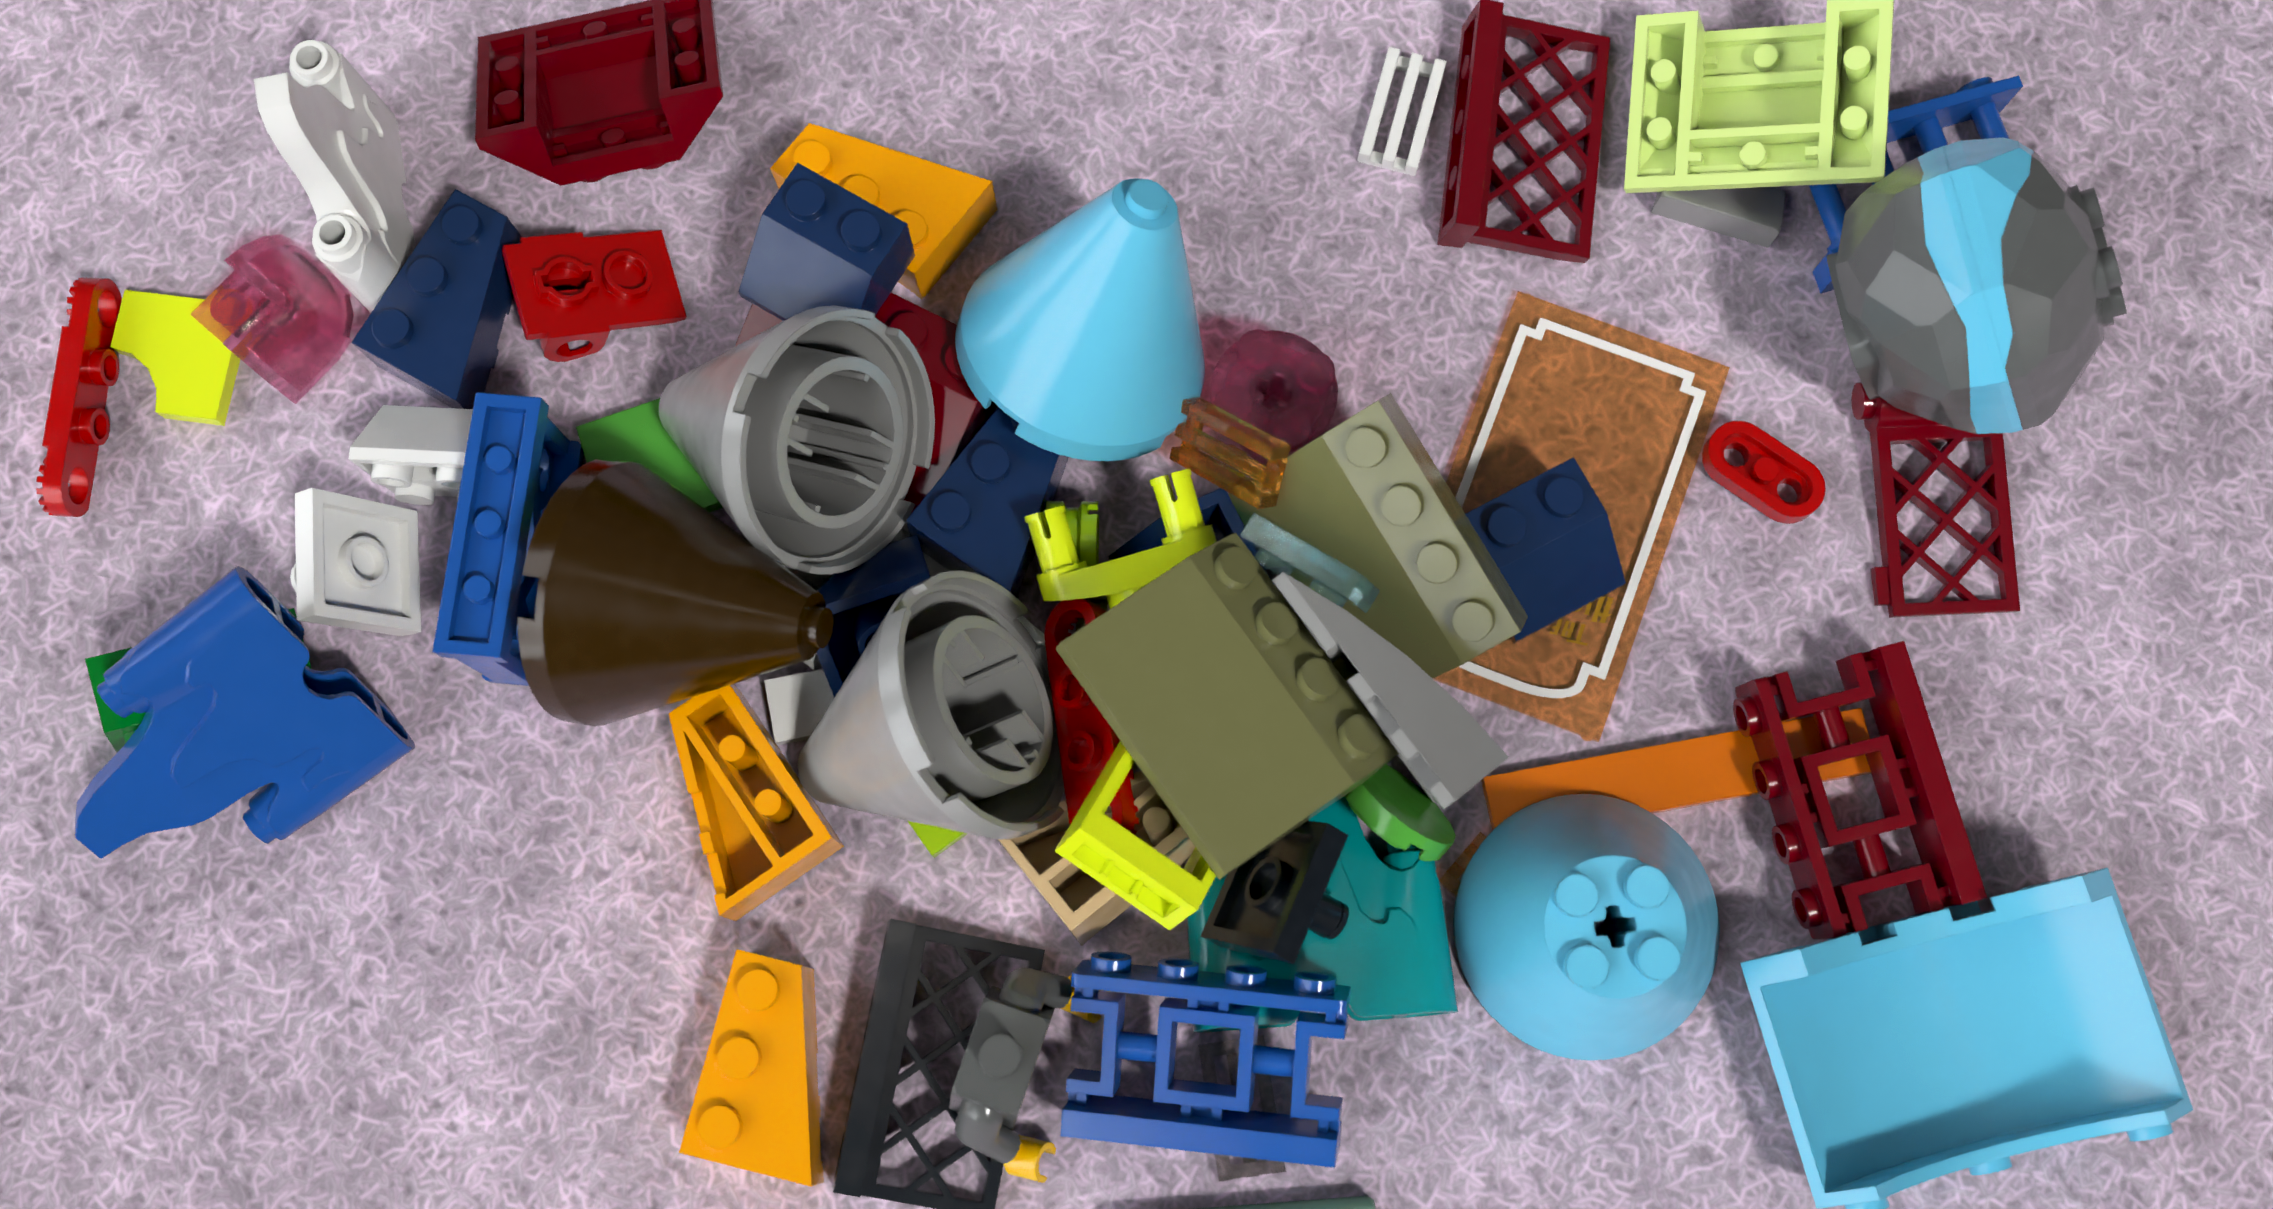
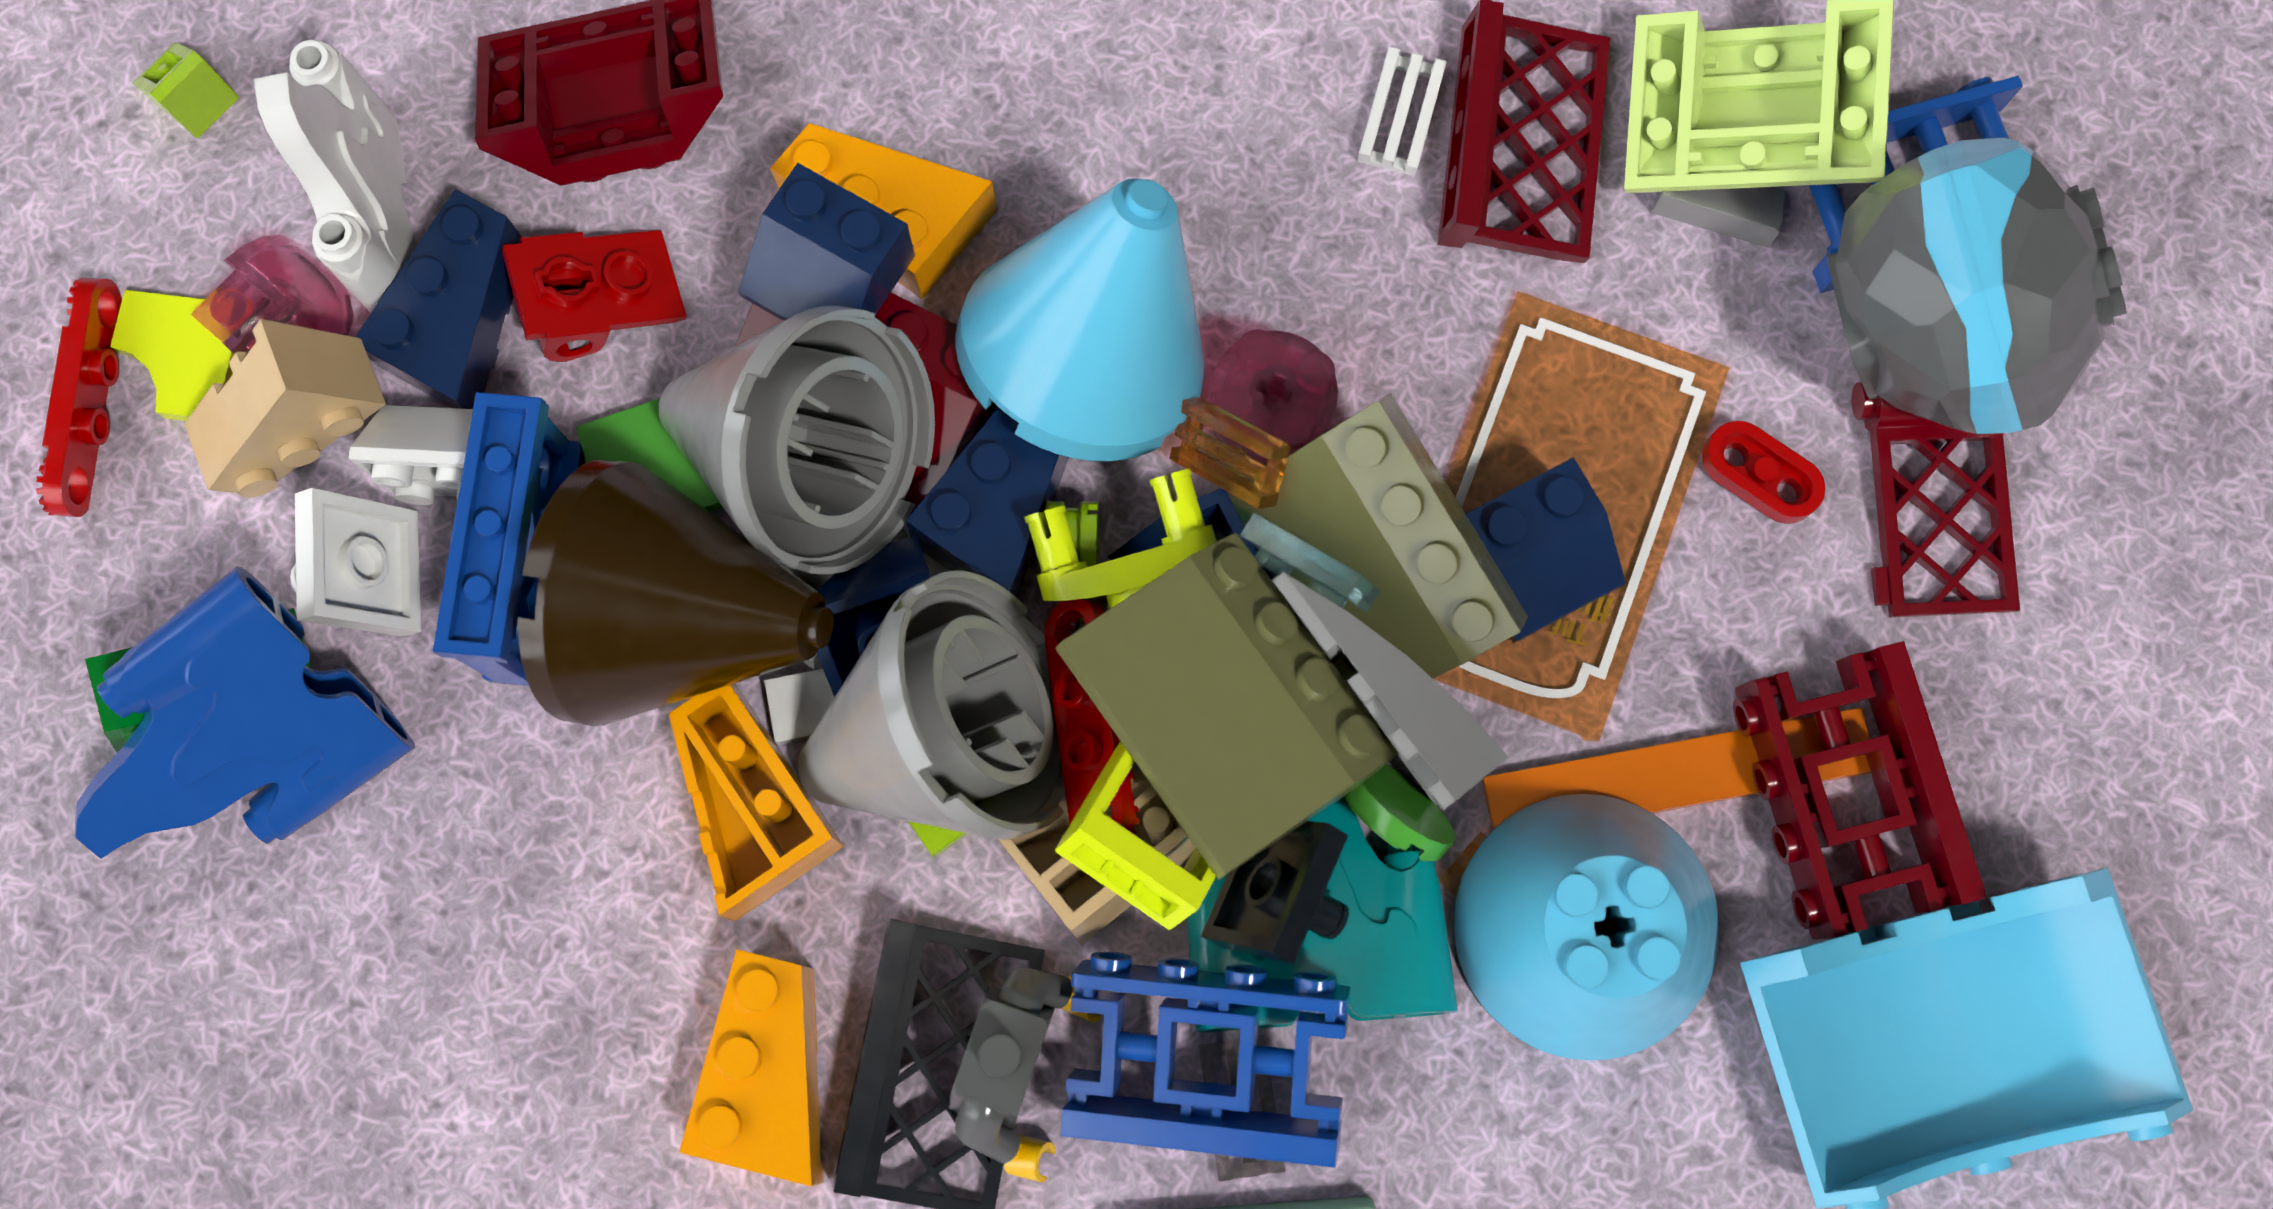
(186, 88): none -> lime slope
(281, 407): none -> tan wedge

